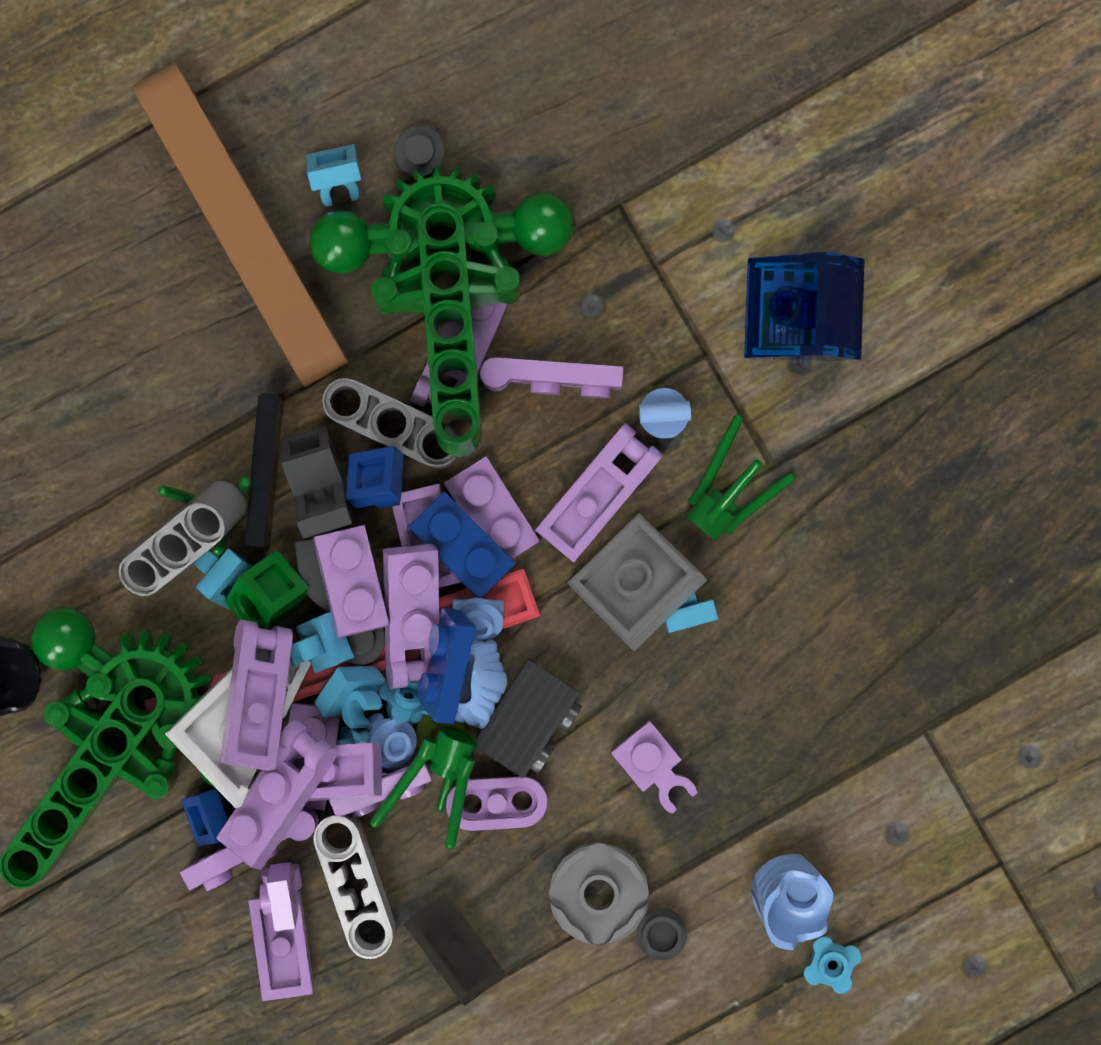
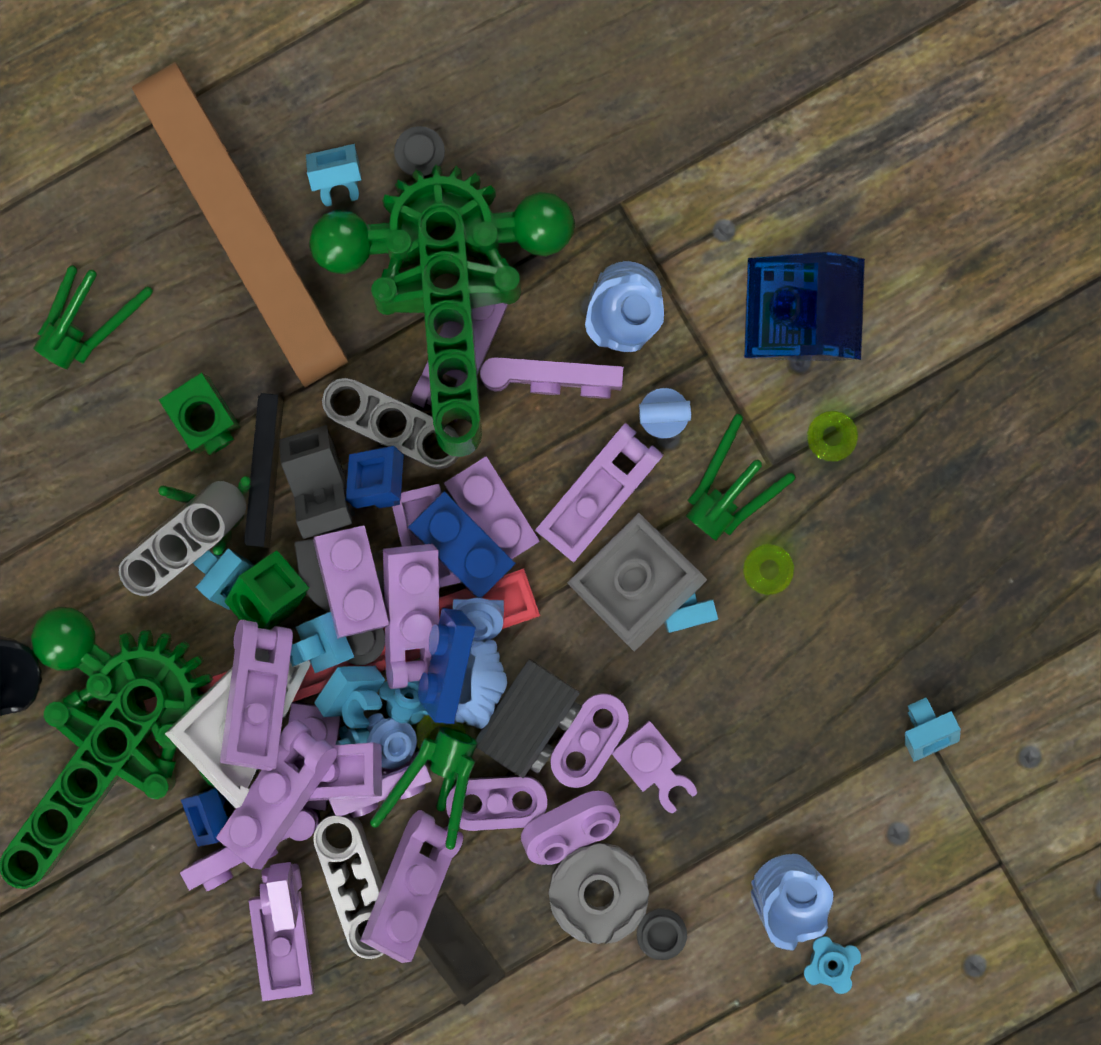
(61, 339): none -> green plant
(180, 405): none -> green brick
(410, 889): none -> lavender plate
(569, 827): none -> lavender plate
(590, 740): none -> lavender plate
(624, 307): none -> light blue hair
(752, 565): none -> clear neon green plate
(847, 430): none -> clear neon green plate
(929, 732): none -> medium azure tile

